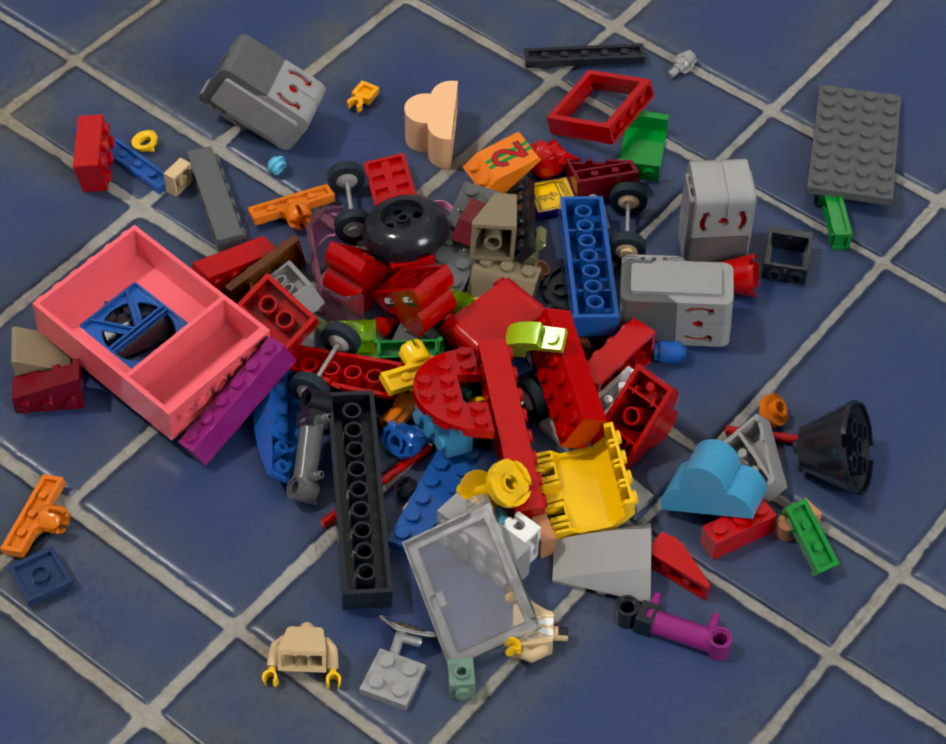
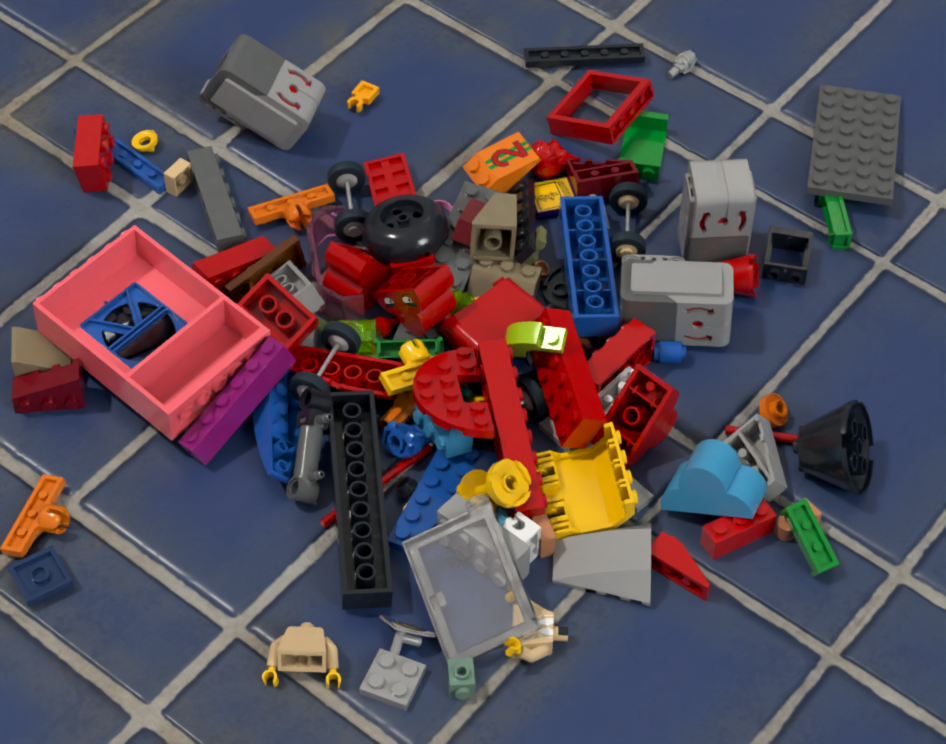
(276, 165): medium azure plate -> none
(432, 123): light nougat brick -> none
(650, 620): magenta piece -> none

